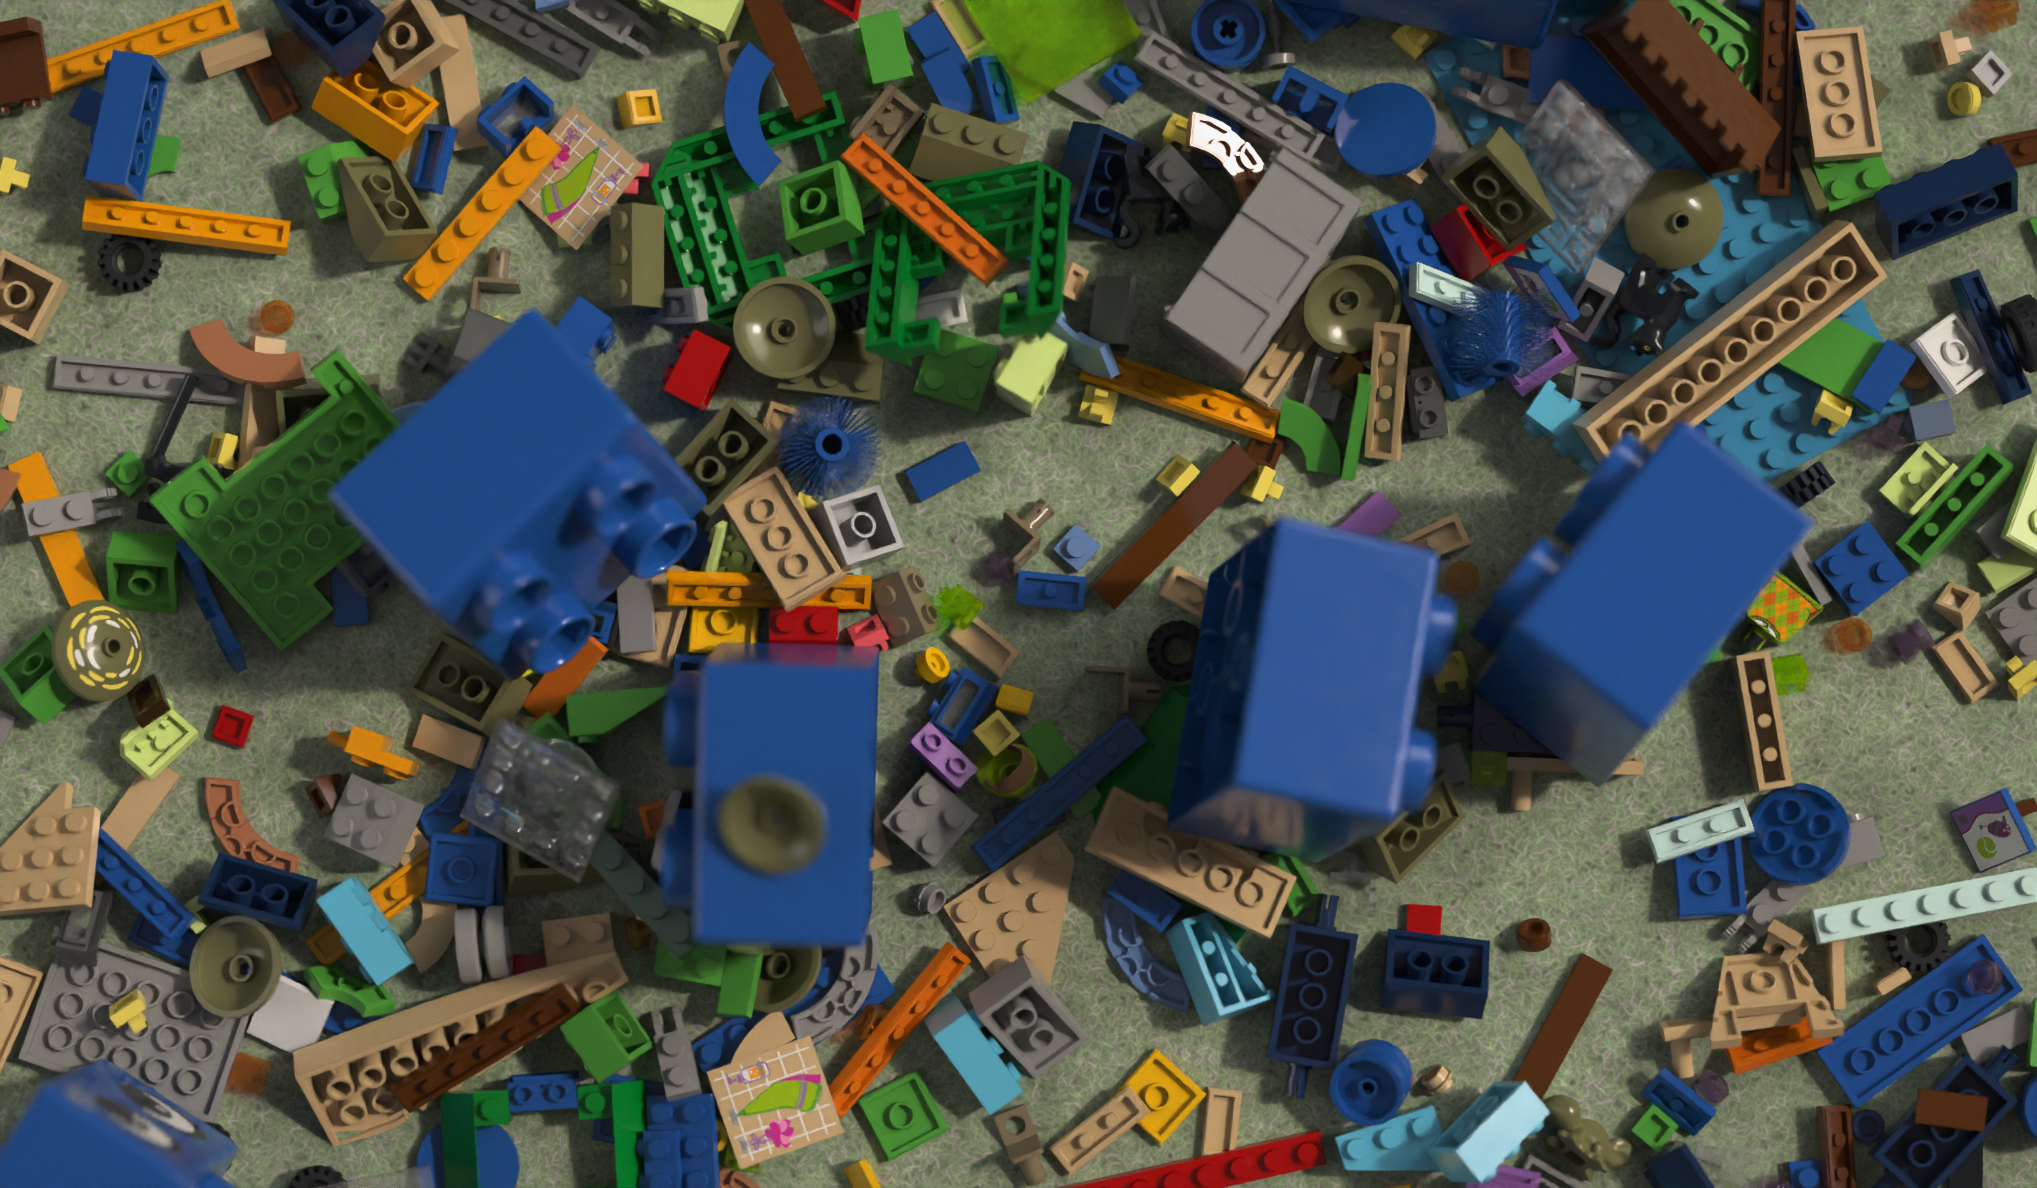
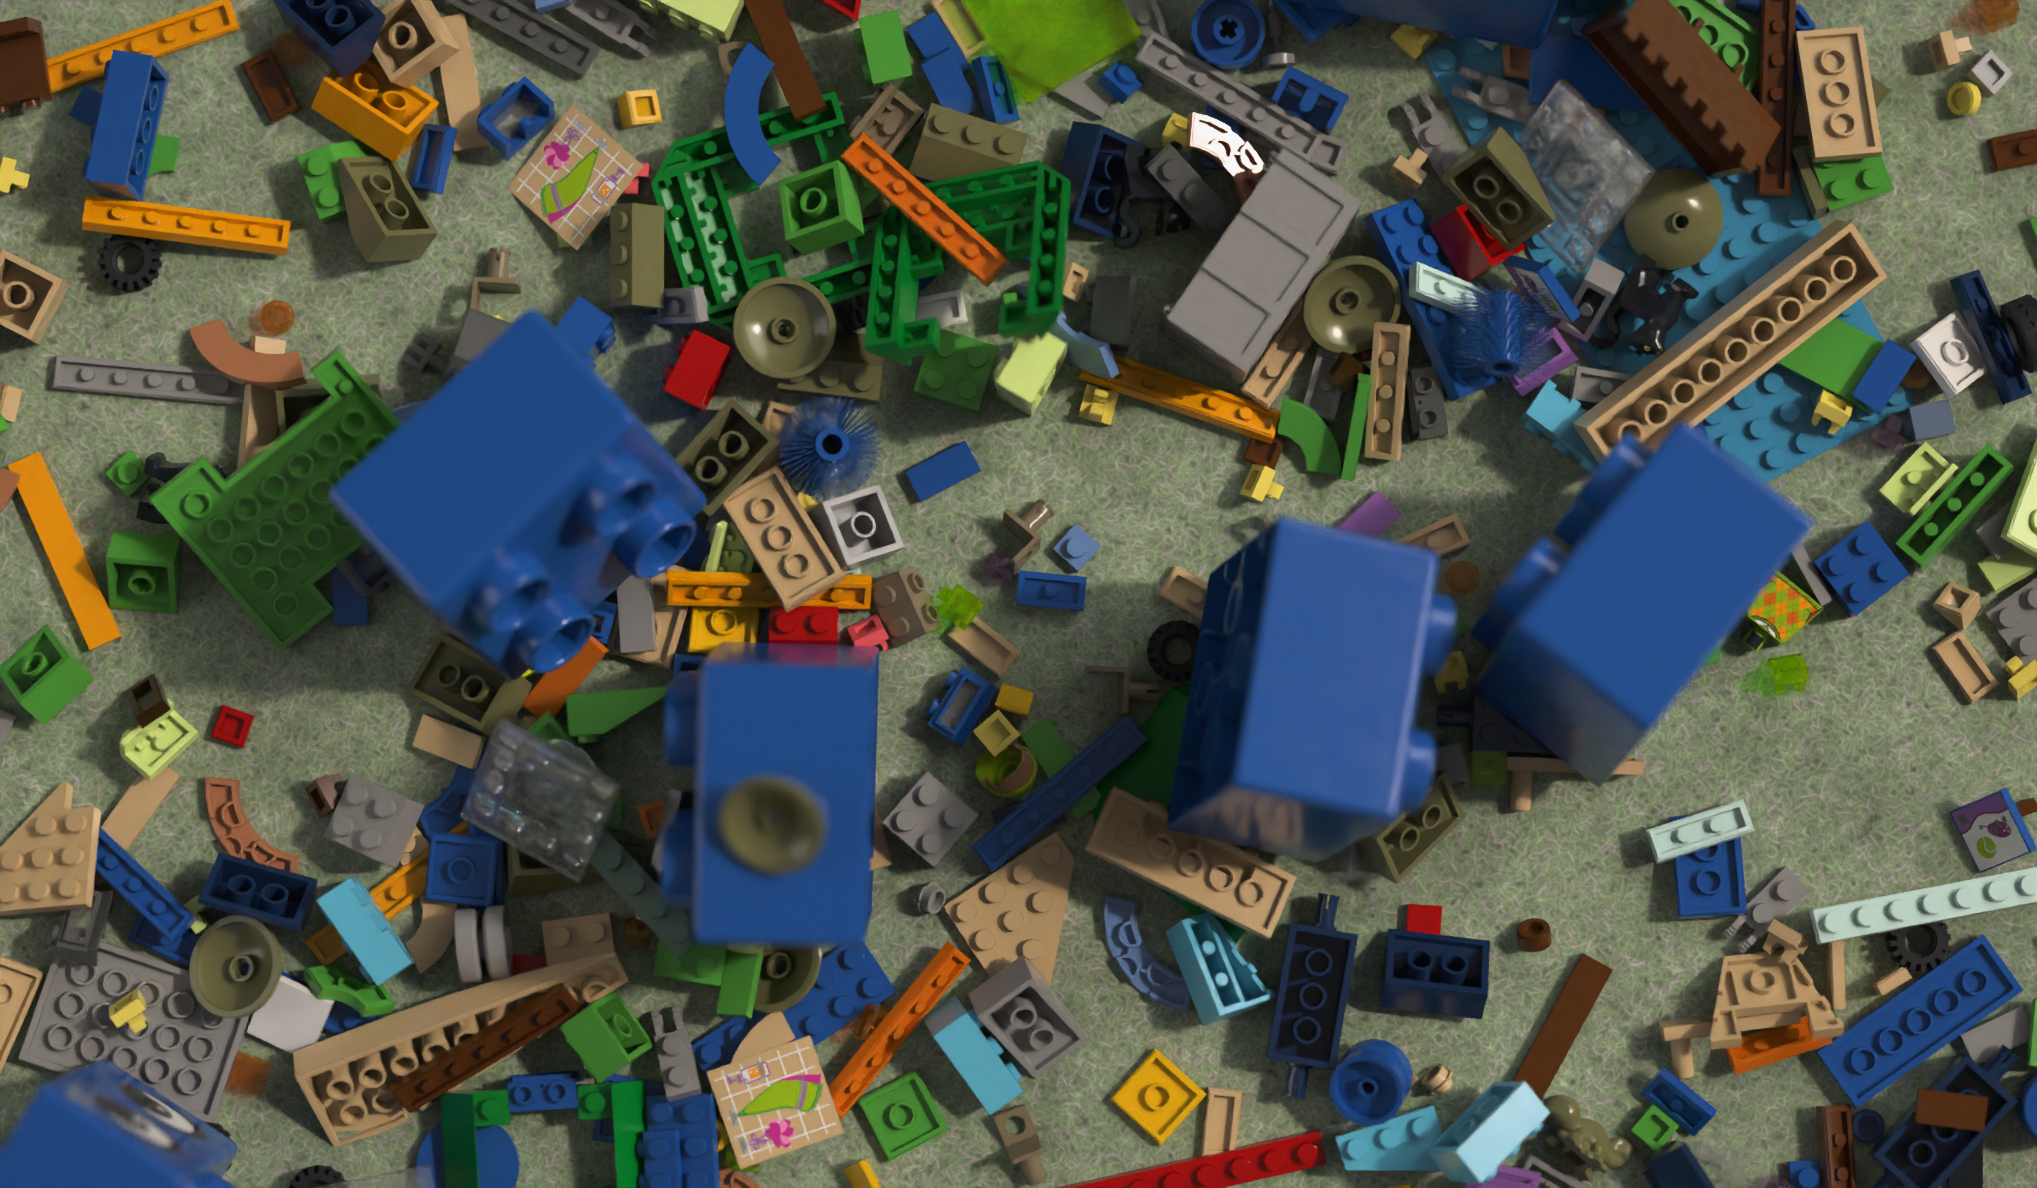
(67, 512): light grey hinge -> none
(83, 652): olive dish -> none
(175, 414): black bar -> none
(210, 608): blue tile -> none
(222, 449): light yellow tile -> none
(236, 52): tan tile -> none
(372, 748): light orange plate -> none
(482, 213): light orange plate -> none
(846, 994): light grey tile -> none
(932, 665): yellow tile -> none
(942, 757): medium lavender bracket -> none
(1099, 1129): tan tile -> none
(1144, 899): blue panel -> none
(1173, 525): reddish brown tile -> none
(1178, 475): light yellow tile -> none
(1303, 891): bright green tile -> none
(1386, 130): blue tile -> none
(1711, 1087): clear purple tile -> none
(1761, 721): tan brick -> none
(1799, 834): blue tile -> none
(1806, 485): black wheel -> none
(1854, 635): clear orange plate -> none
(1864, 841): light grey slope -> none
(1909, 642): clear purple wheel -> none
(1946, 201): dark blue brick -> none
(1985, 977): clear purple tile -> none

